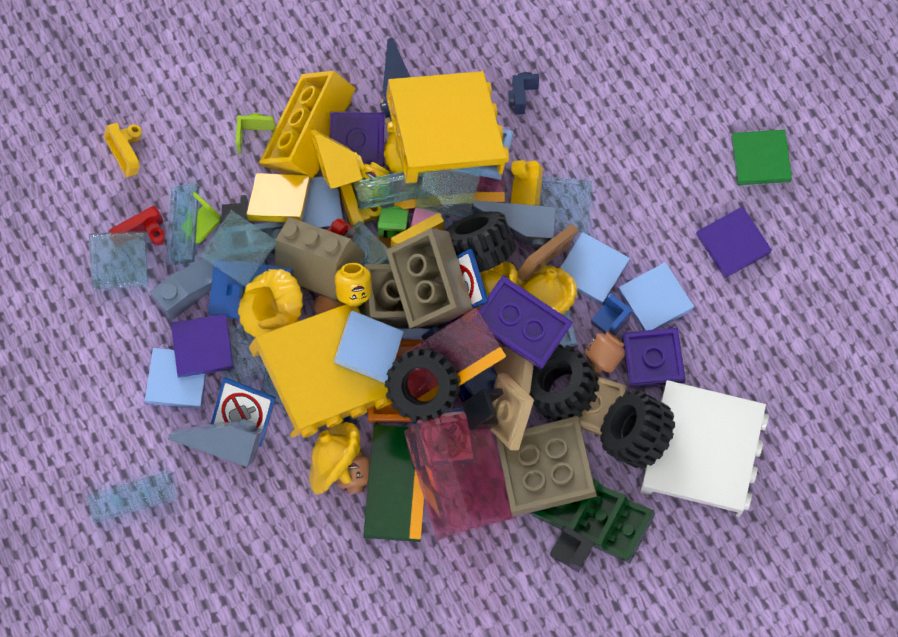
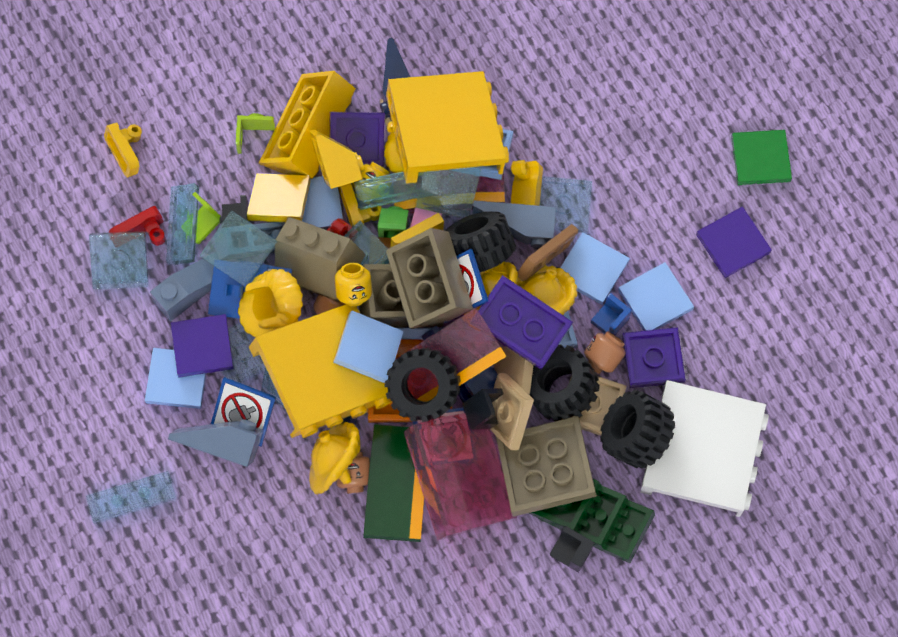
(520, 83): dark blue bracket -> none

